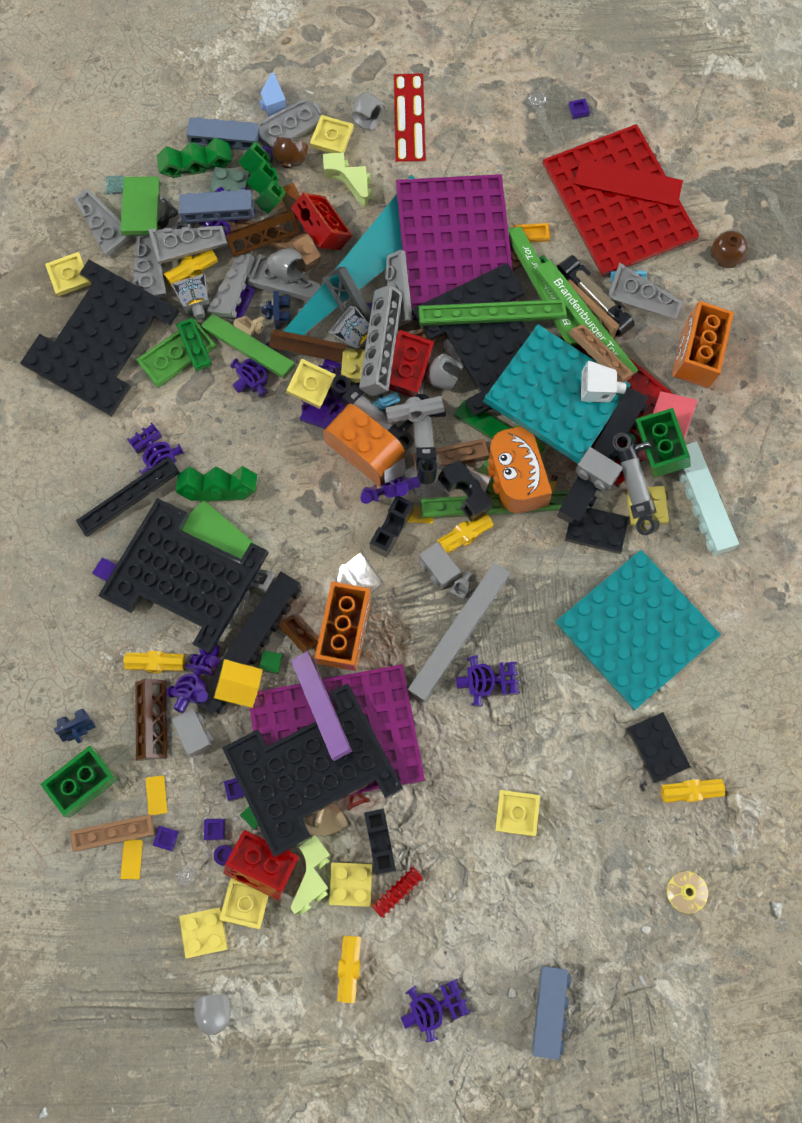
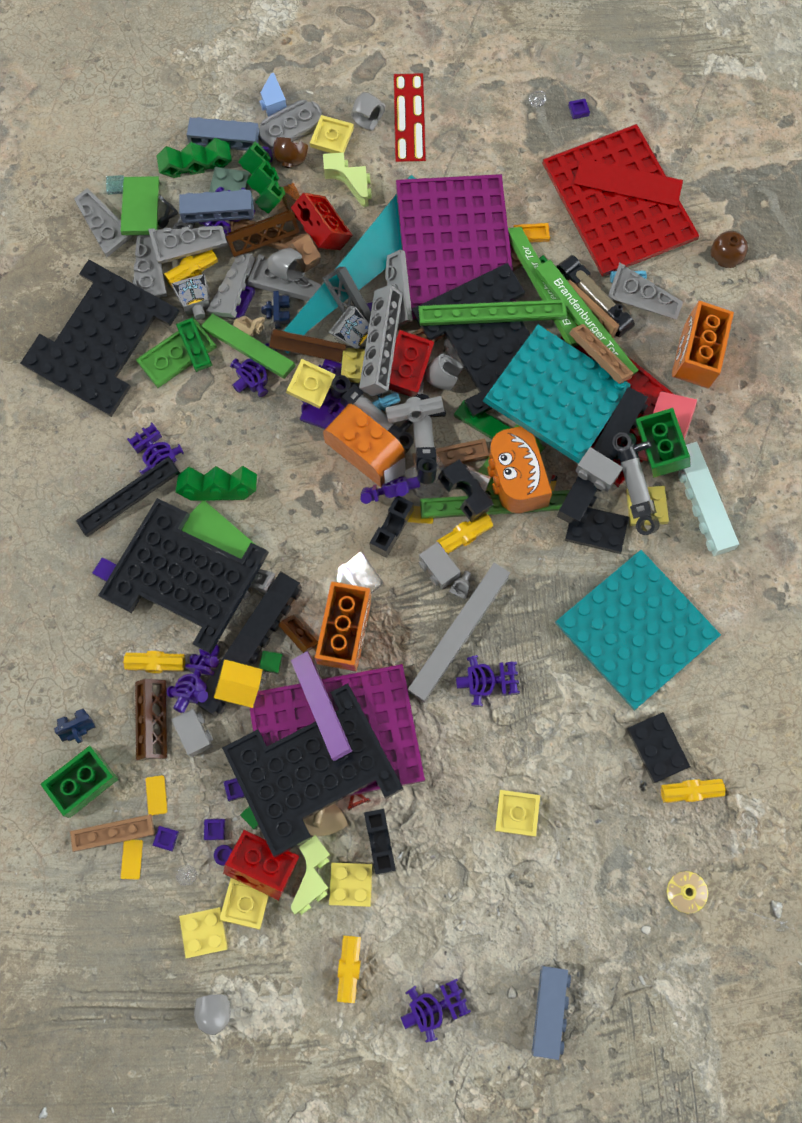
(65, 274): light yellow plate -> none
(397, 892): red piece -> none
(600, 383): white torso -> none

